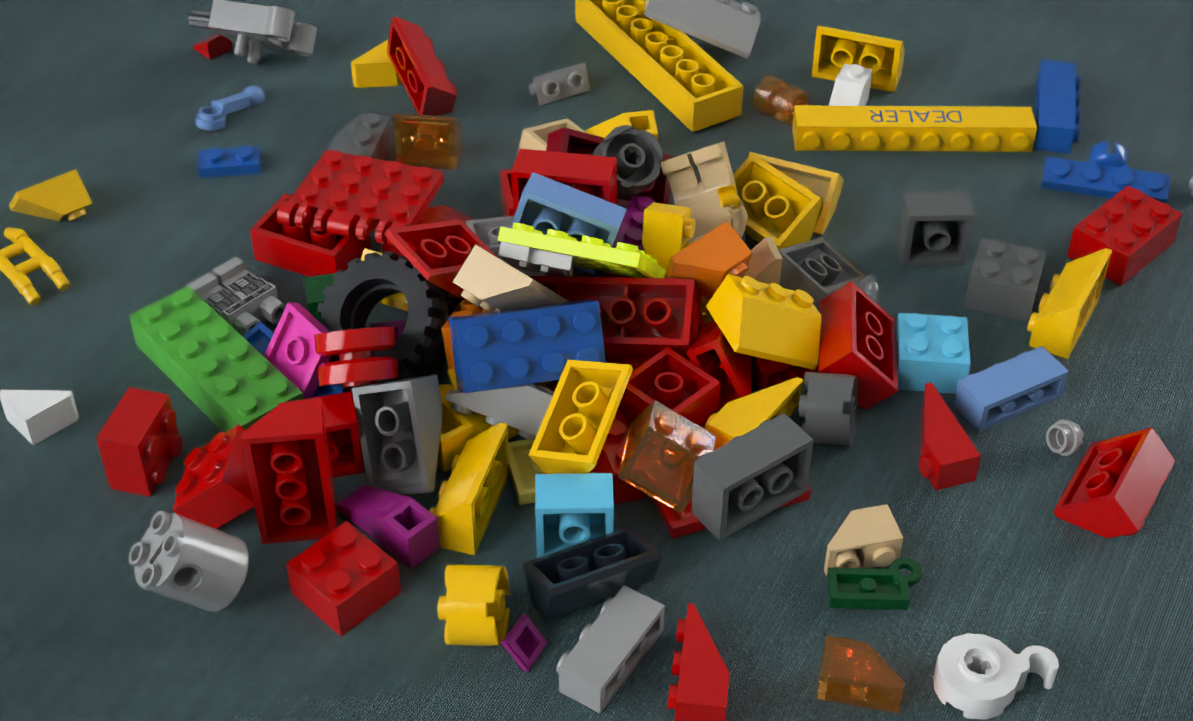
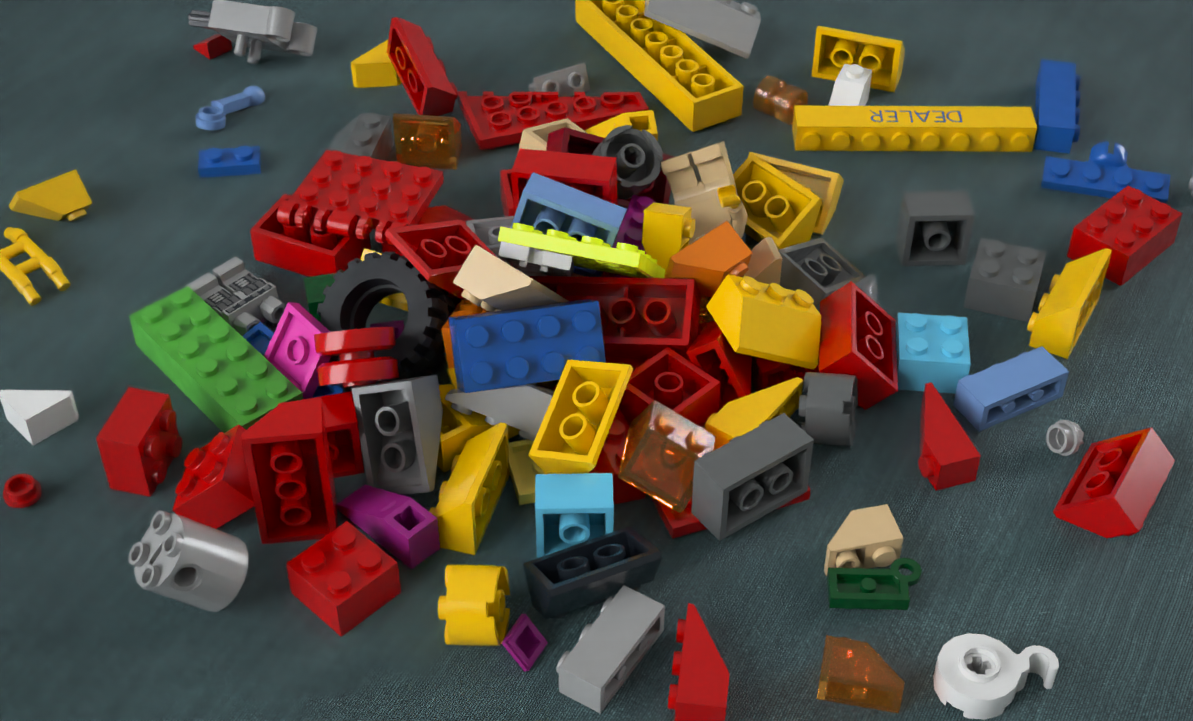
(21, 491): none -> red plate
(501, 119): none -> red wing

